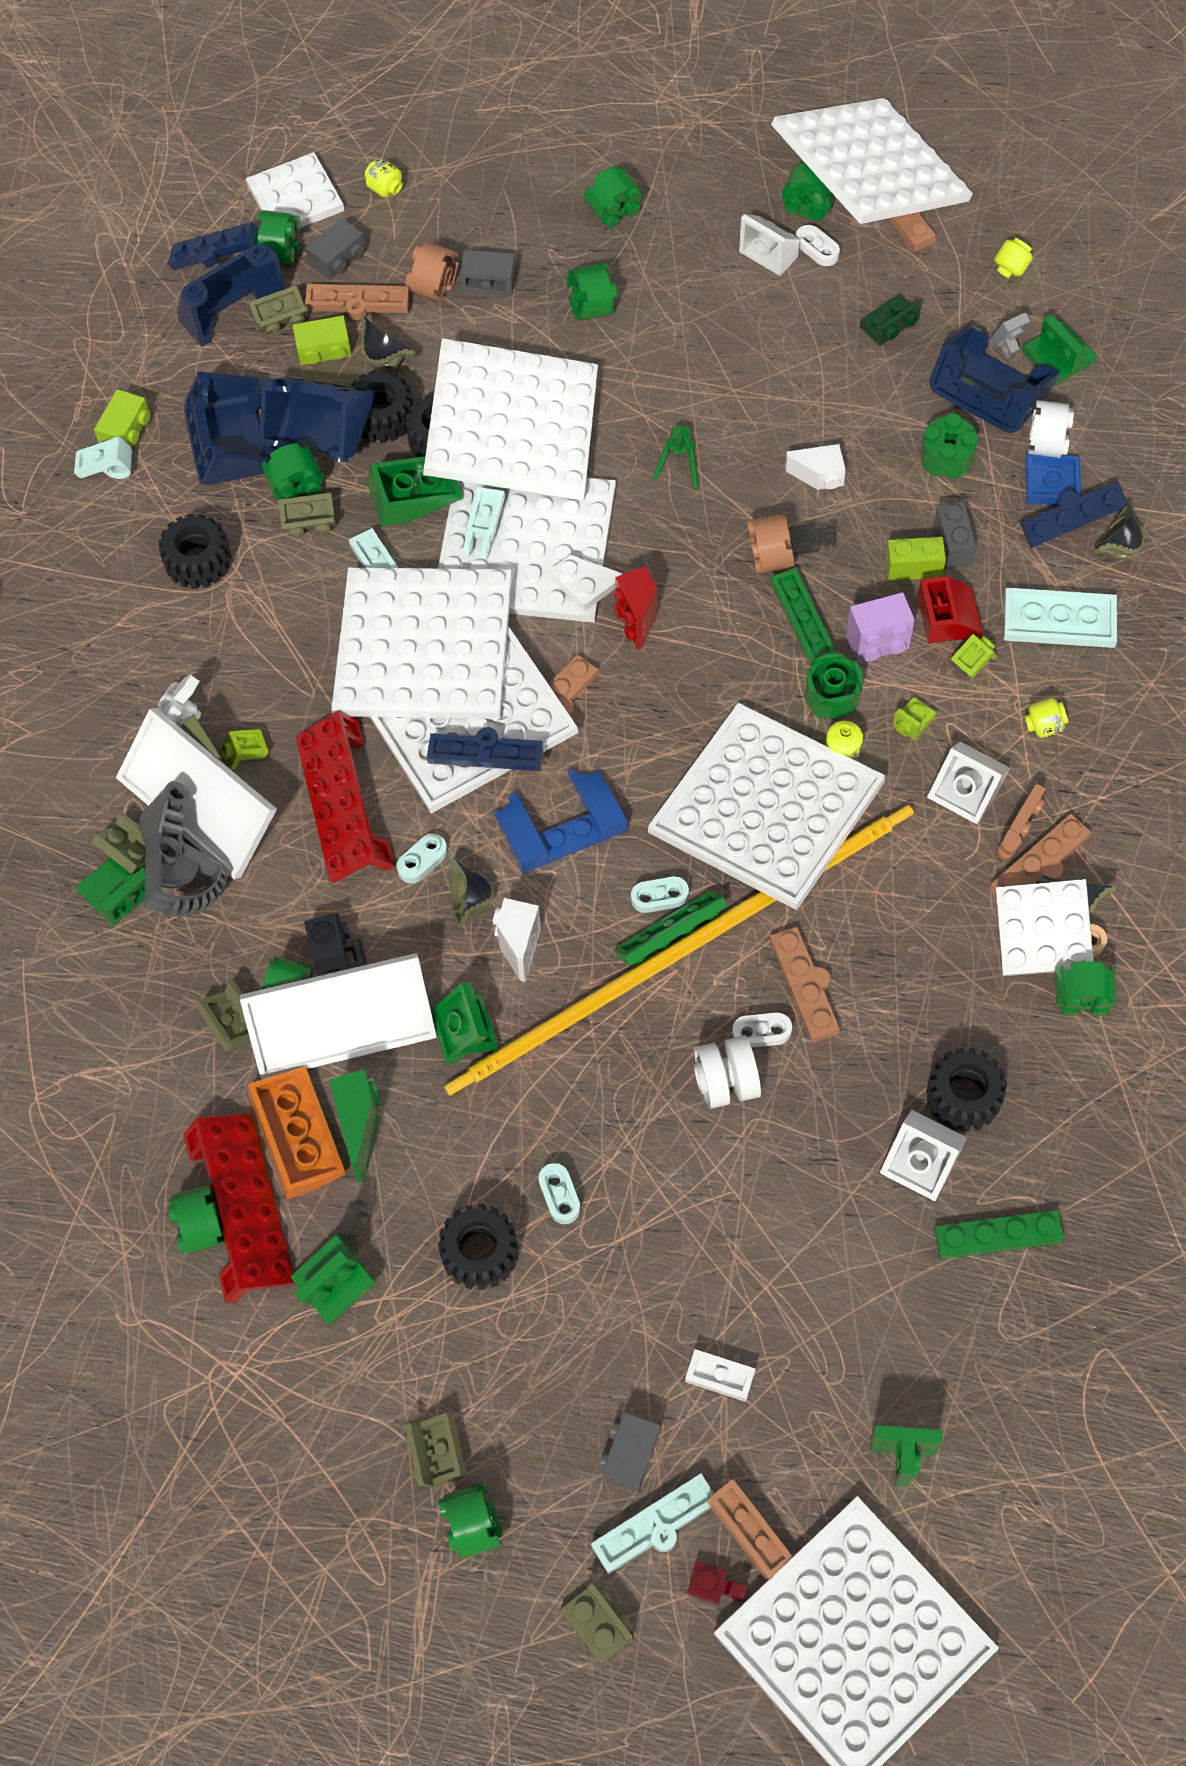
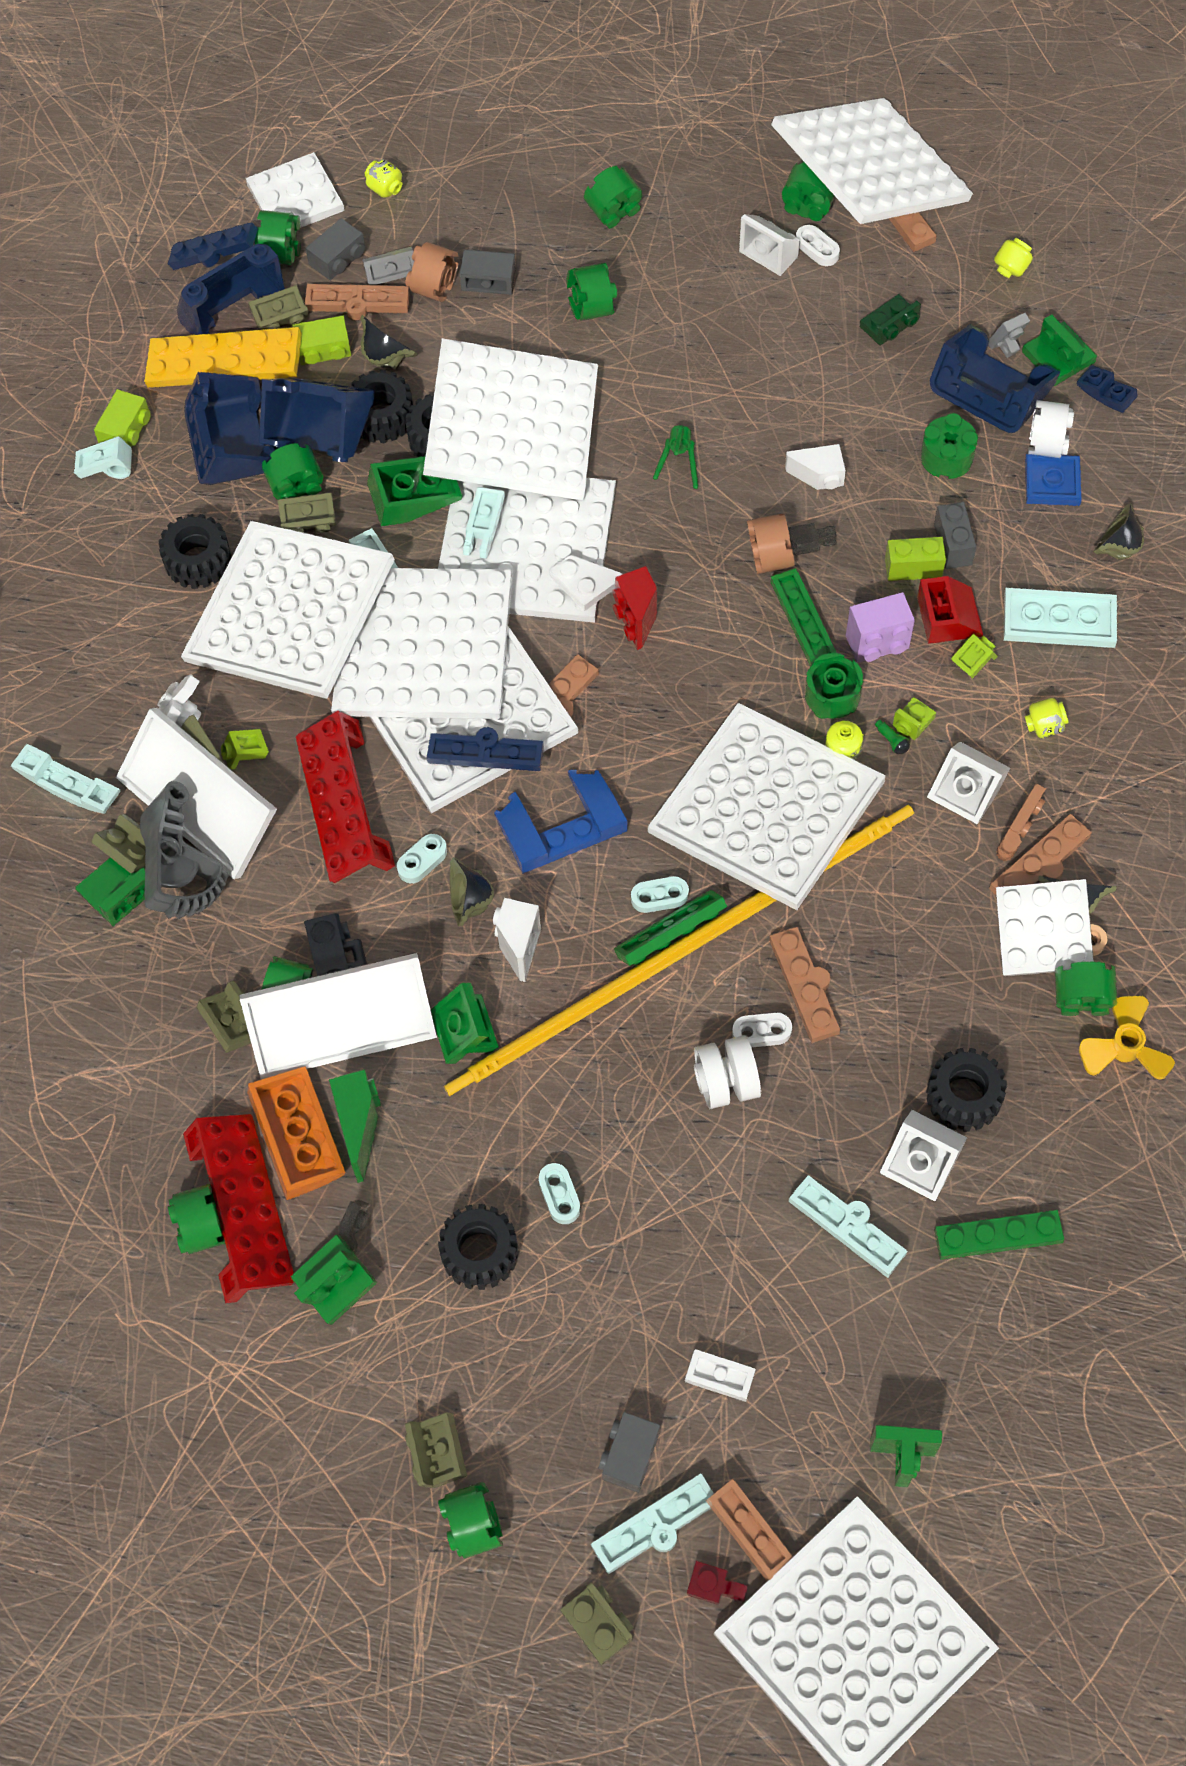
(63, 781): none -> light aqua slope
(243, 353): none -> yellow plate
(288, 609): none -> white plate
(388, 266): none -> light grey hinge
(848, 1225): none -> light aqua hinge
(899, 743): none -> green piece
(1073, 513): dark blue hinge -> none
(1099, 1053): none -> yellow piece
(1102, 387): none -> dark blue slope

